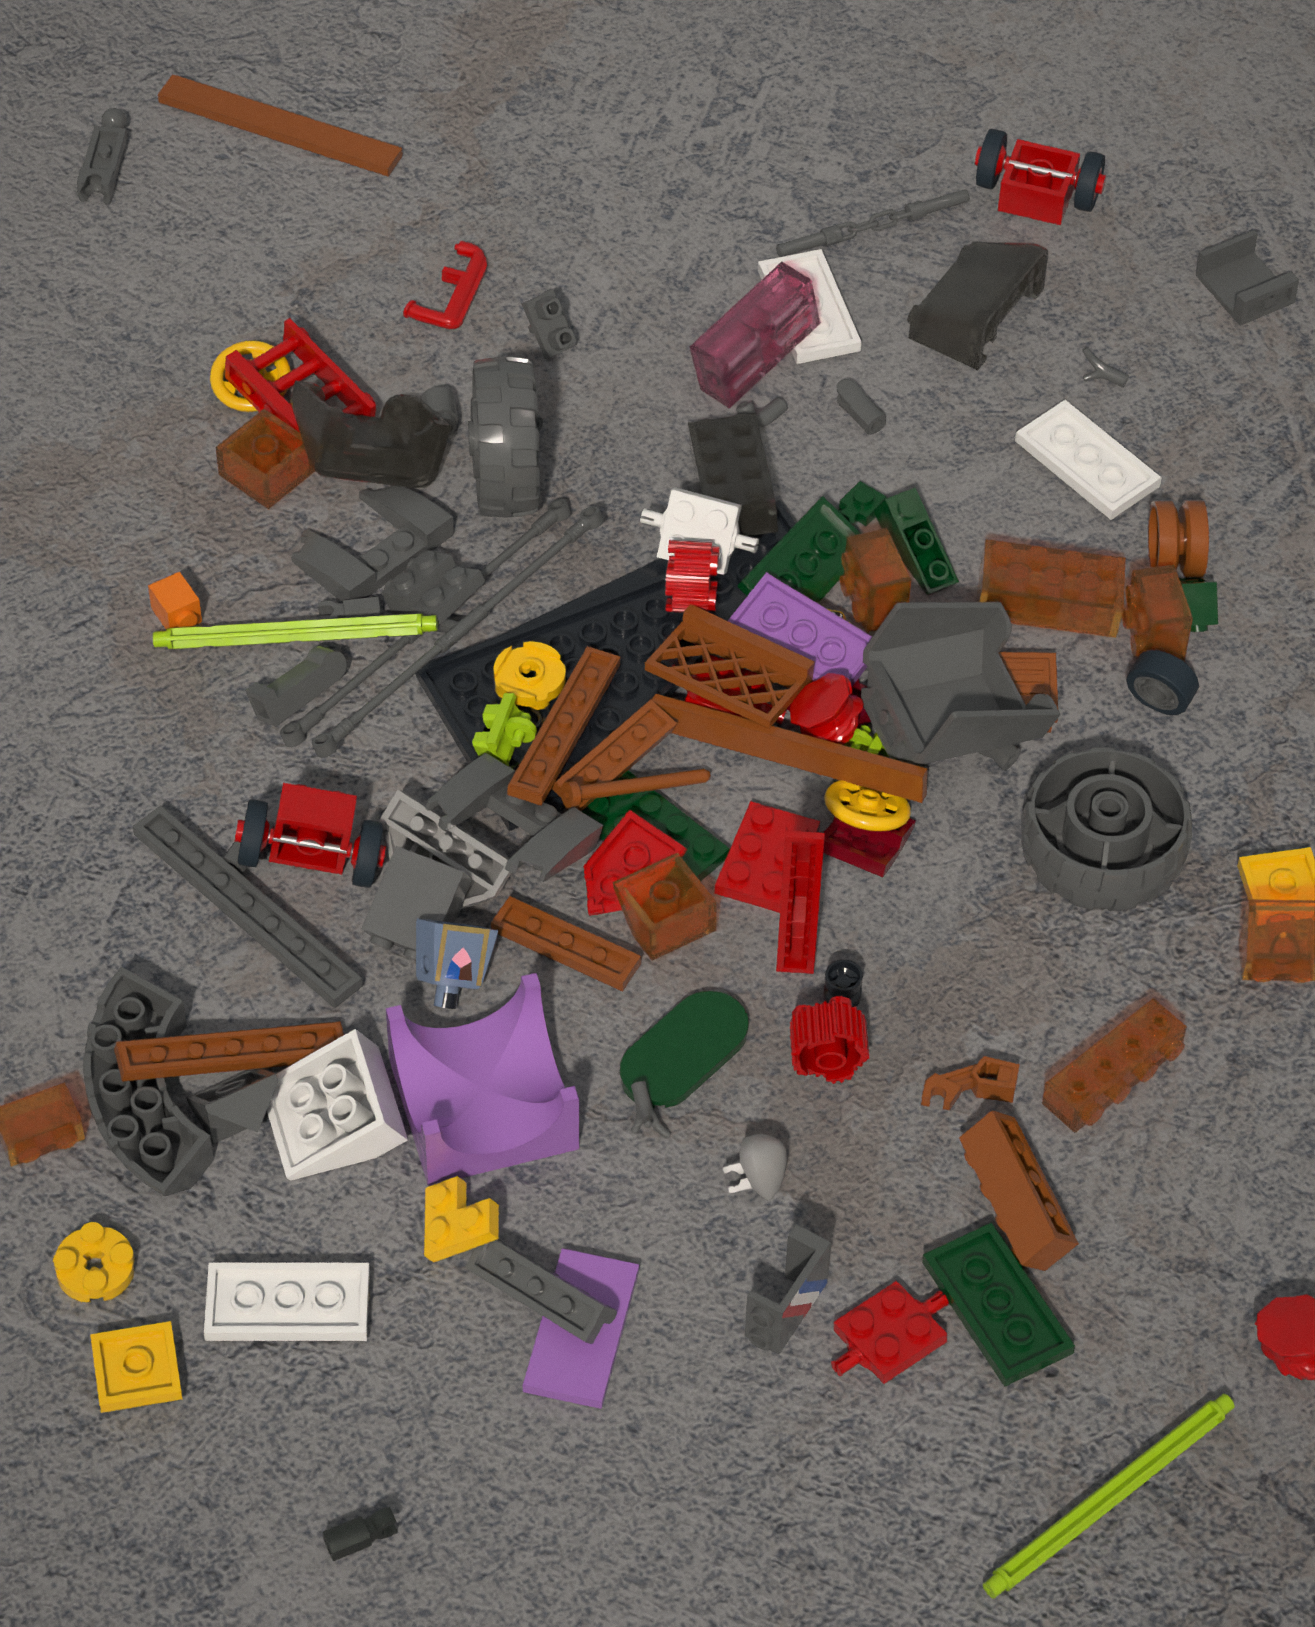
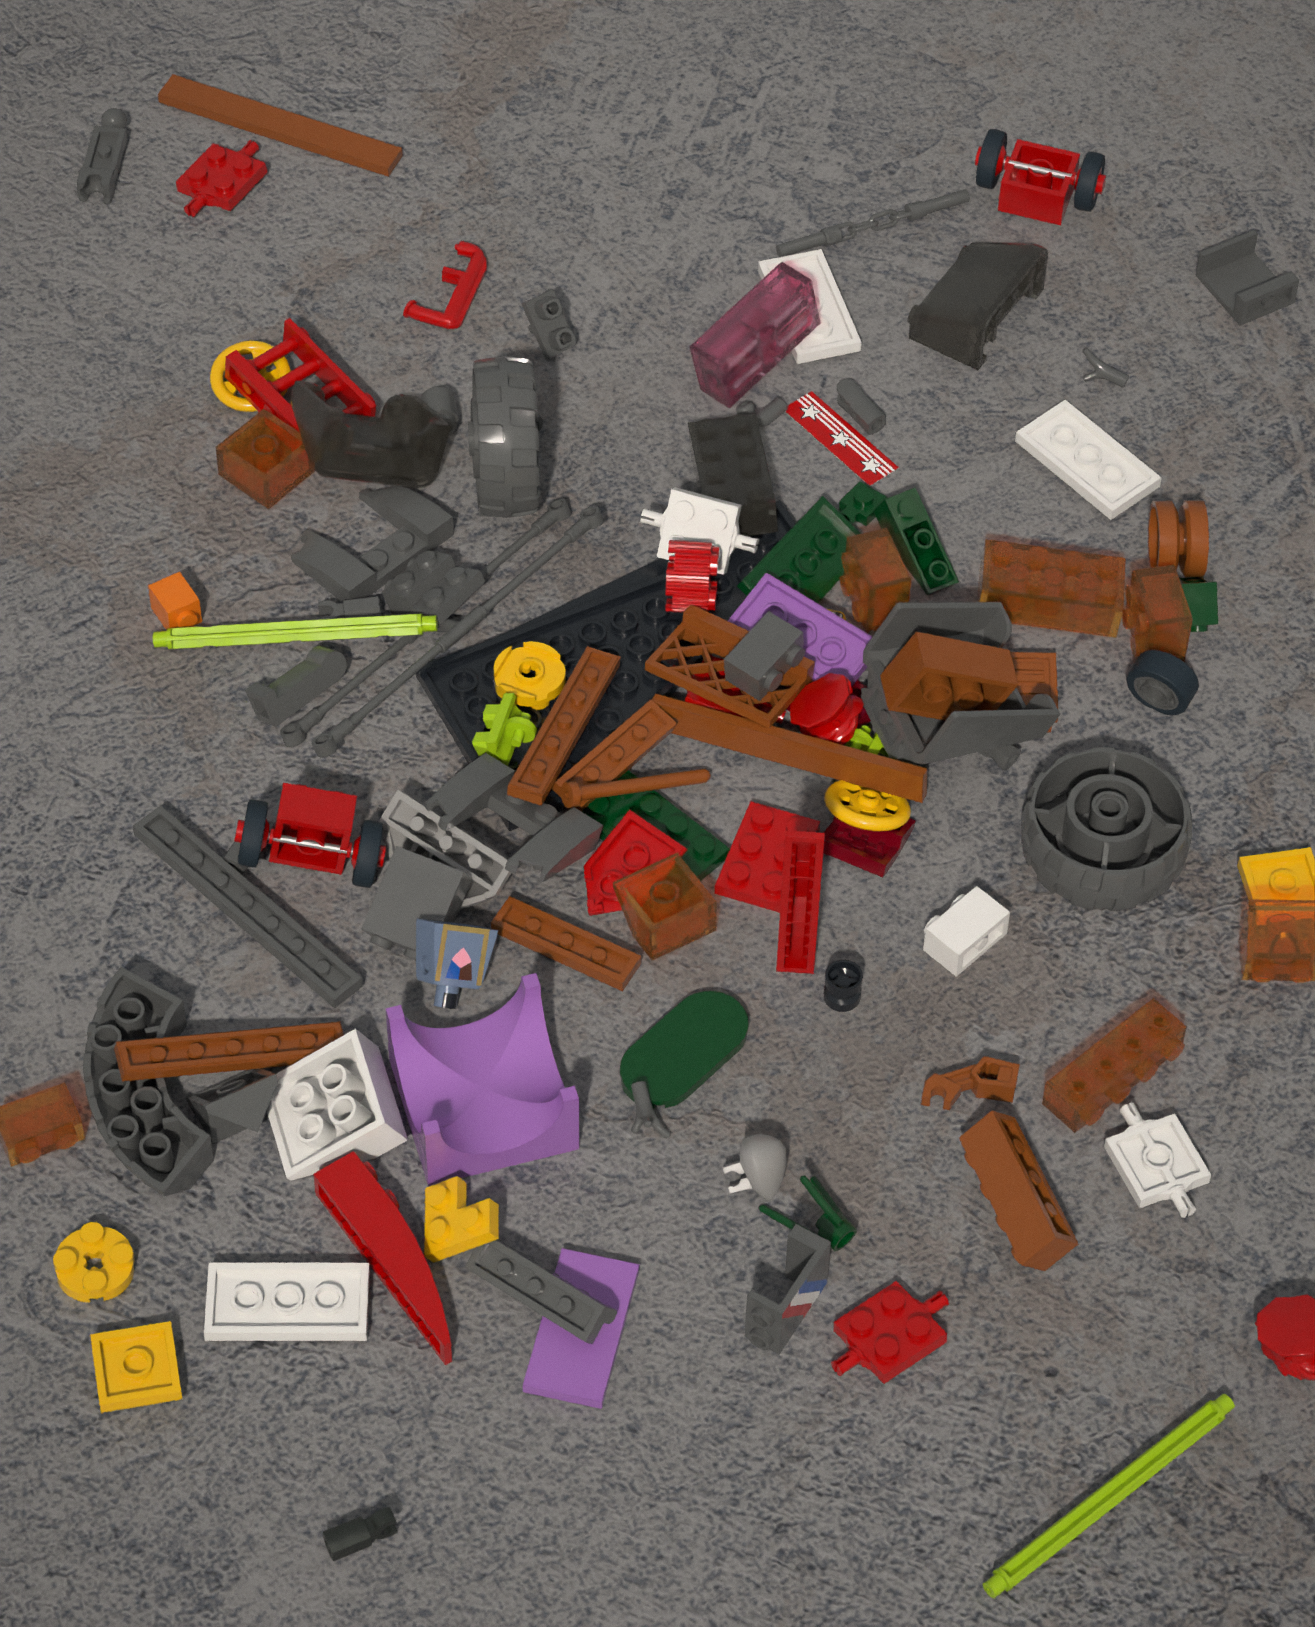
(221, 177): none -> red plate
(386, 1242): none -> red slope
(764, 656): none -> dark grey brick
(829, 1039): red brick -> none
(831, 1225): none -> dark green plant
(840, 438): none -> red sticker
(947, 675): none -> dark orange brick
(965, 930): none -> white brick
(998, 1304): dark green plate -> none
(1157, 1160): none -> white plate

